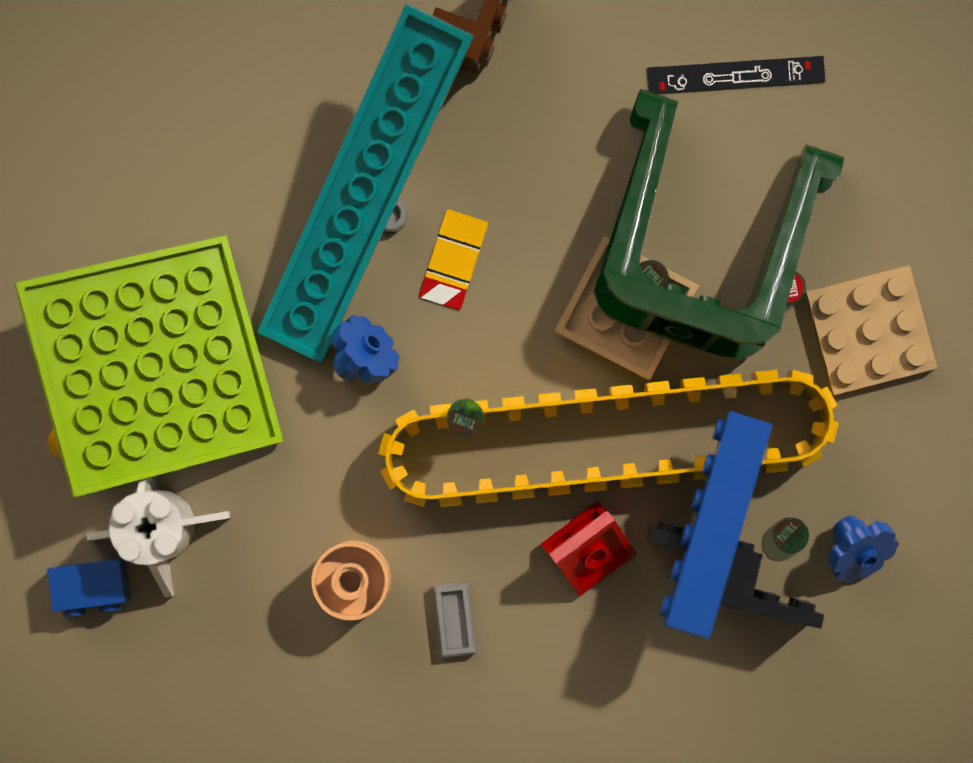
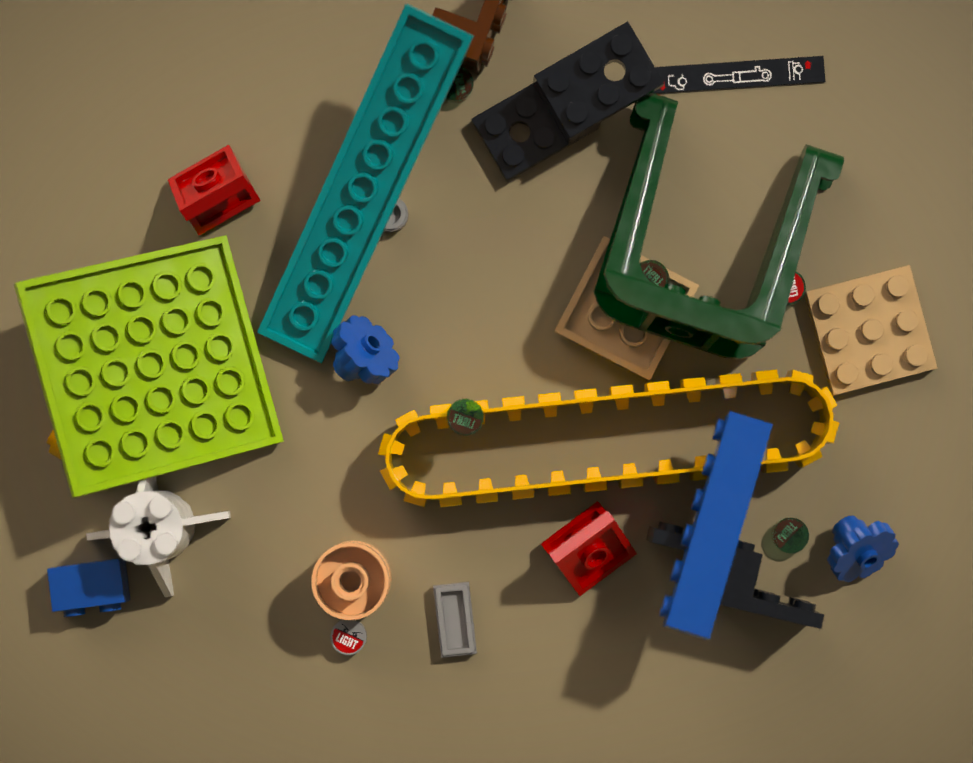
(213, 190): none -> red bracket
(348, 636): none -> tile
(453, 259): yellow sticker -> none
(461, 86): none -> clear green tile
(567, 101): none -> black bracket

